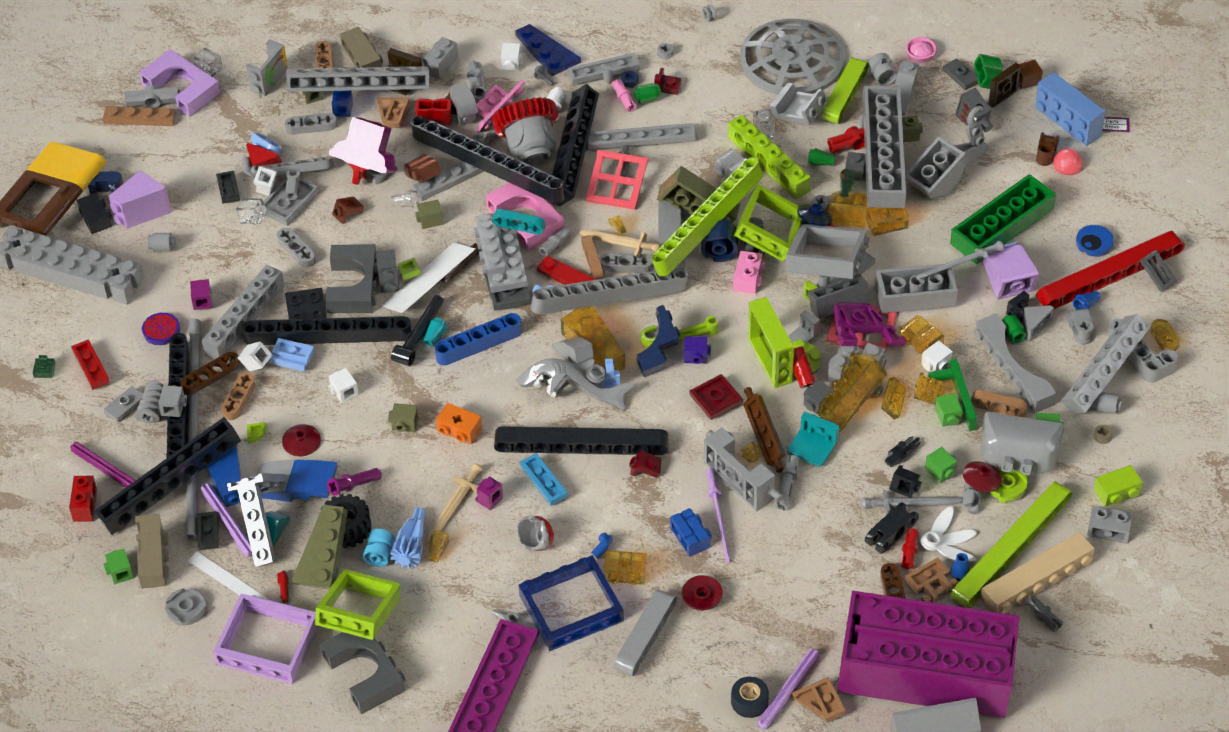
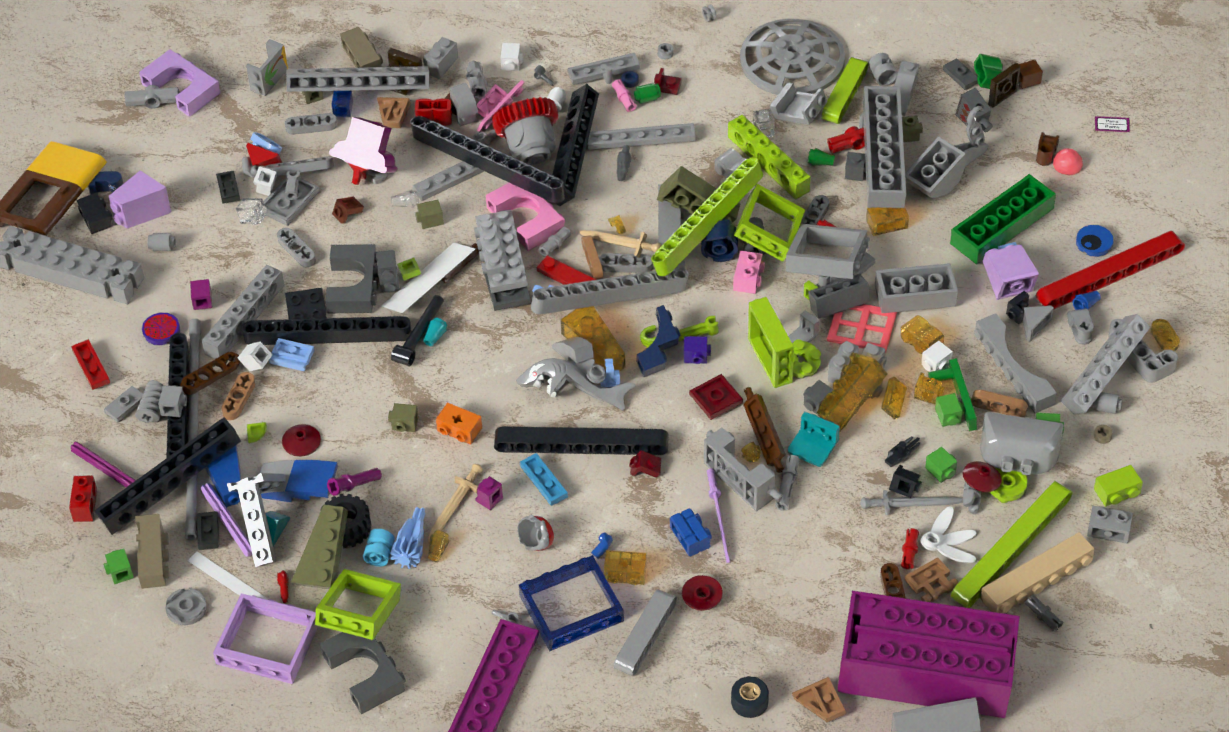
(44, 367): clear green tile -> none
(139, 116): medium nougat plate -> none
(208, 61): clear brick -> none
(323, 56): medium nougat beam -> none
(343, 385): white brick -> none
(422, 168): copper brick -> none
(478, 339): blue beam -> none
(507, 218): teal beam -> none
(546, 50): clear blue wing -> none
(635, 182): coral window -> none
(787, 689): lavender axle -> none
(802, 368): red axle -> none
(814, 214): dish -> none
(846, 182): clear green slope -> none
(848, 210): clear yellow bracket -> none
(862, 318): magenta wing -> none
(891, 528): black piece -> none
(921, 49): bright pink hat -> none
(960, 566): blue cone -> none
(979, 253): light grey sword -> none
(1014, 328): green brick -> none
(1070, 109): medium blue brick -> none
(1156, 273): dark grey tile -> none

